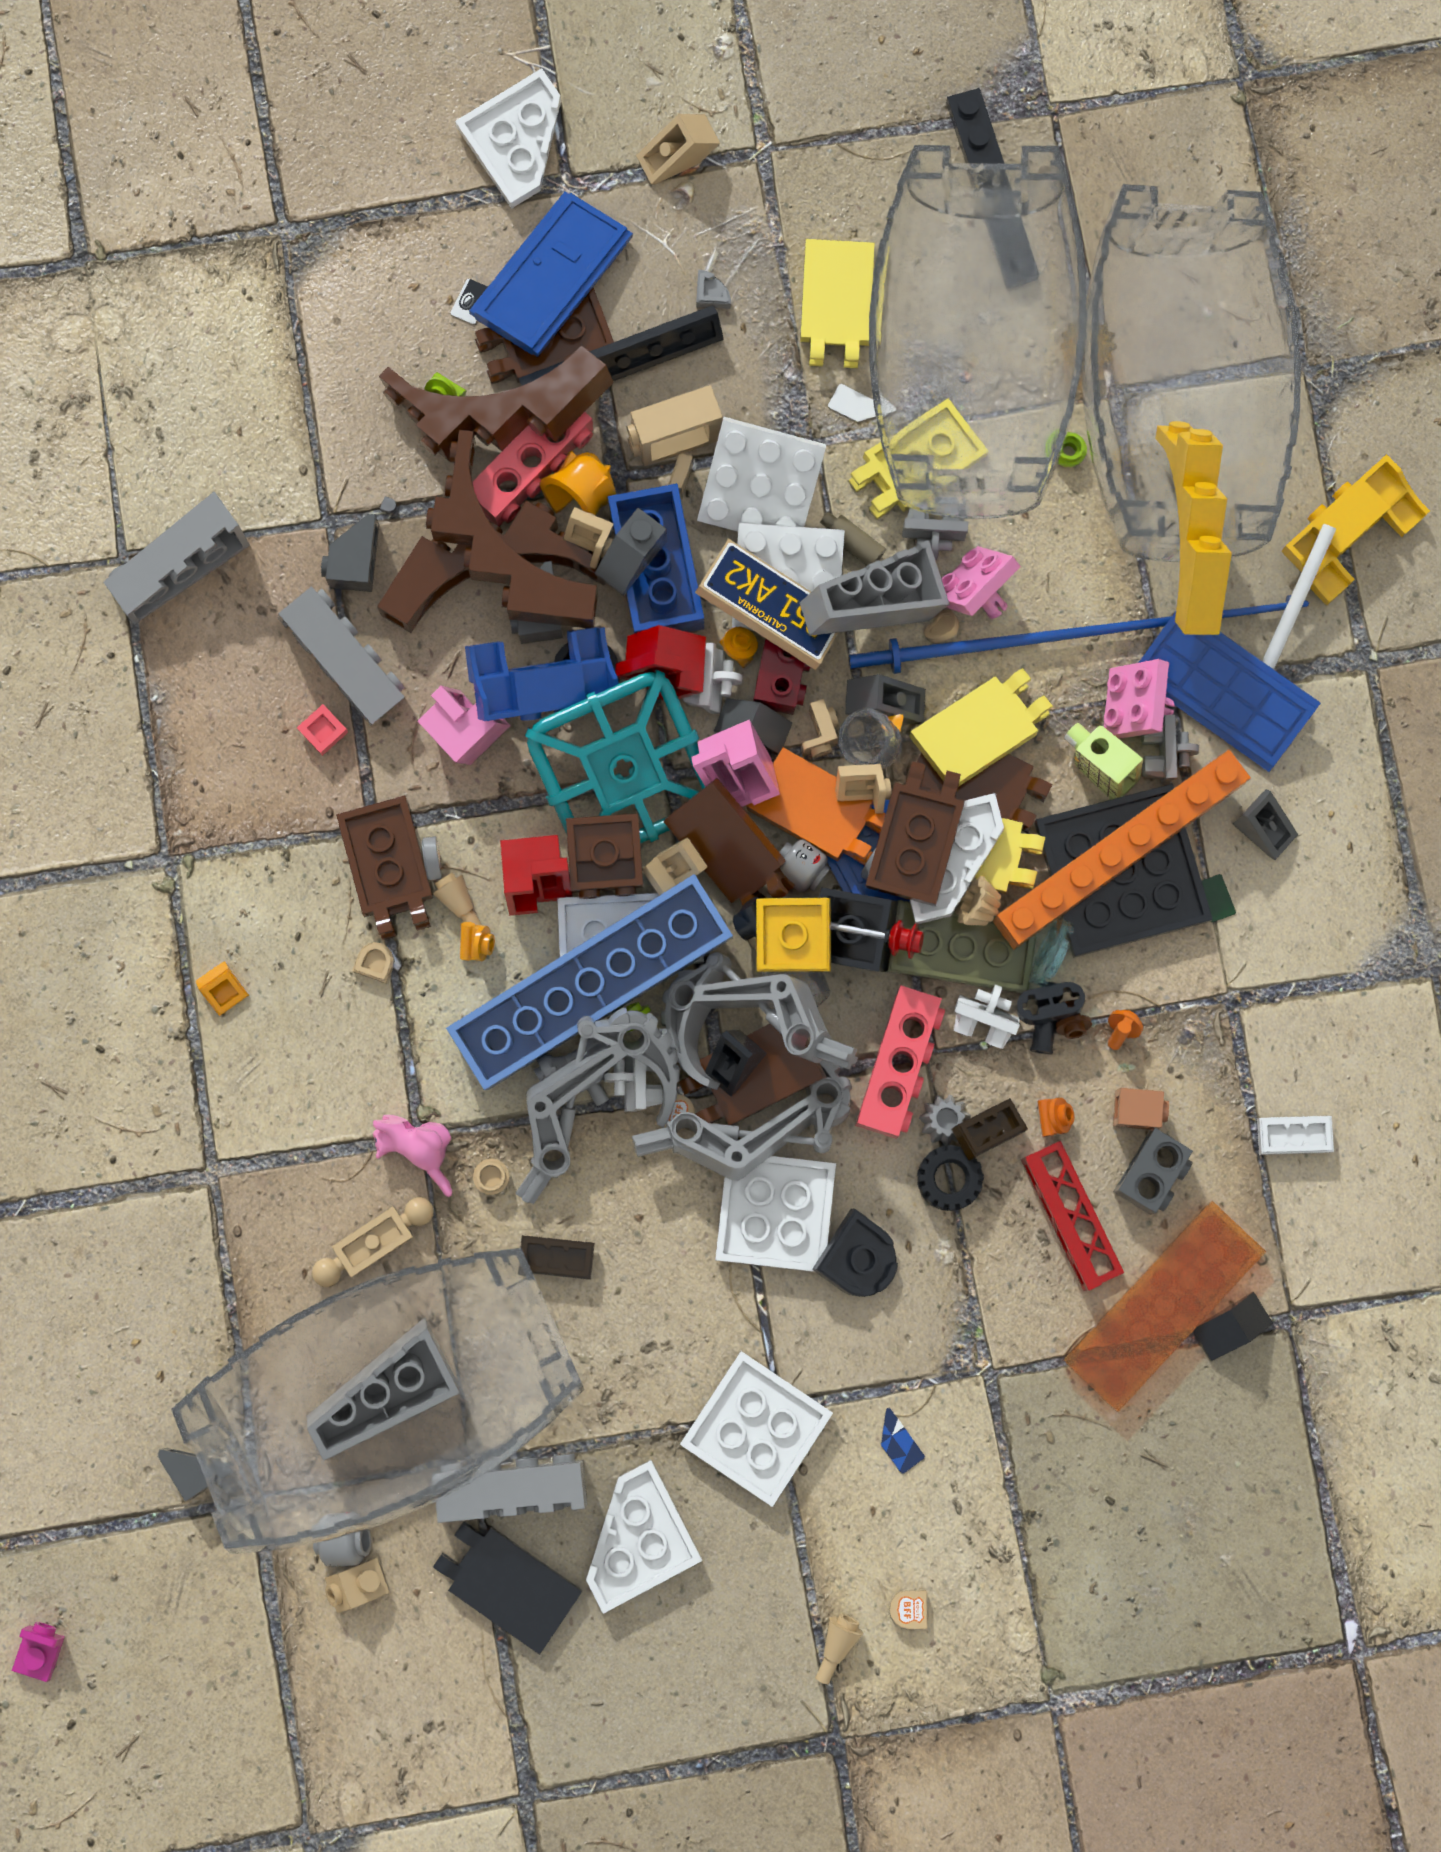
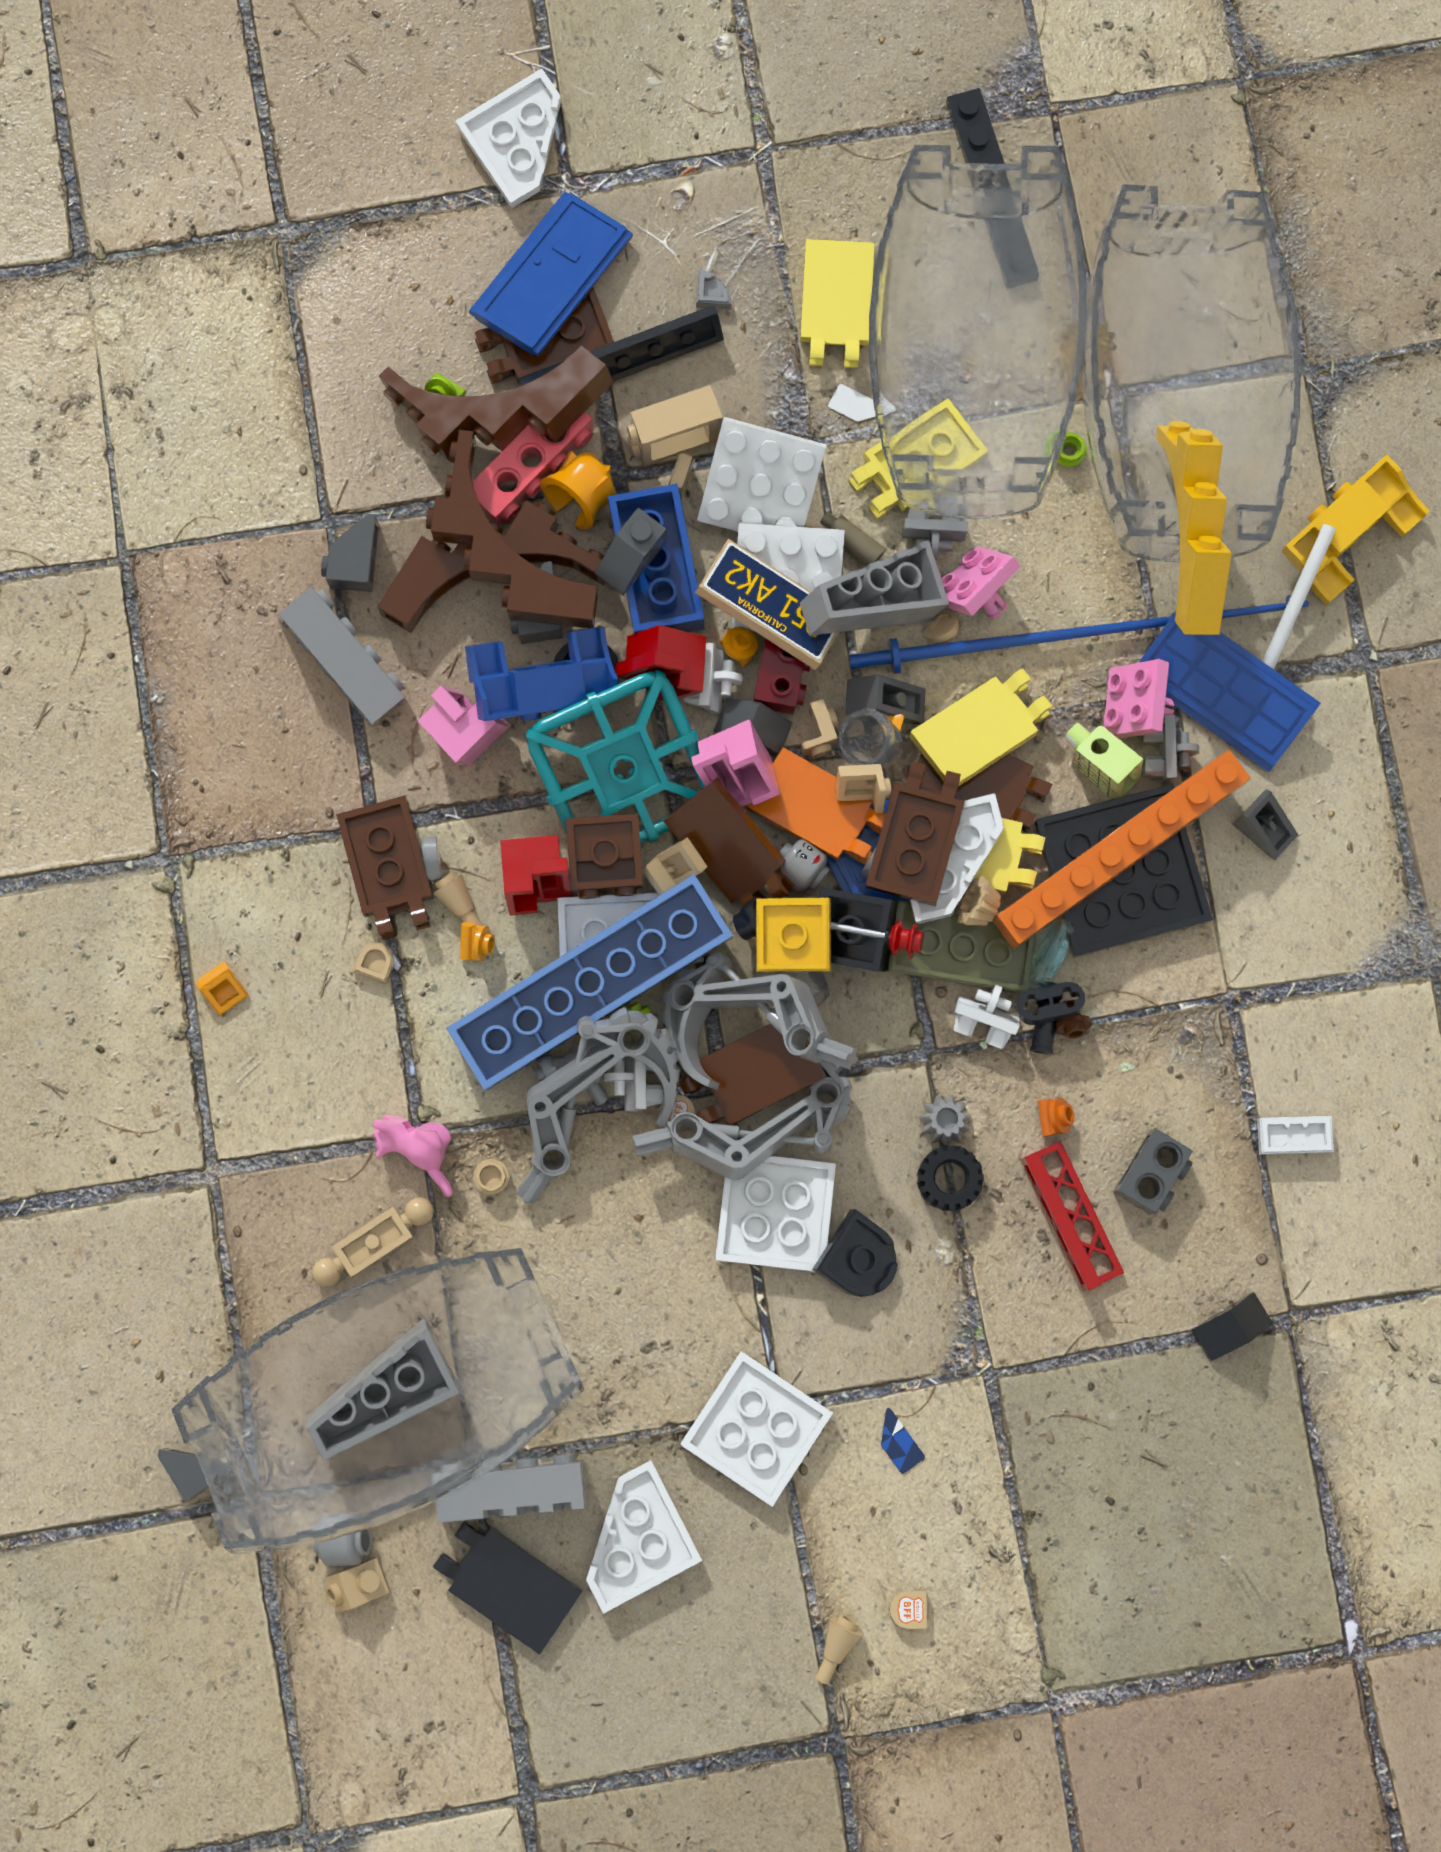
(38, 1651): dark pink bracket -> none
(177, 559): light grey wedge -> none
(322, 729): coral plate -> none
(388, 505): flat silver piece -> none
(468, 296): sticker -> none
(558, 1256): dark brown plate -> none
(590, 533): tan bracket -> none
(678, 147): tan slope -> none
(733, 1060): black slope -> none
(908, 1005): coral brick -> none
(989, 1129): dark brown plate -> none
(1125, 1025): orange plate -> none
(1140, 1109): nougat brick -> none
(1164, 1306): clear orange plate -> none
(1218, 898): dark green sticker -> none

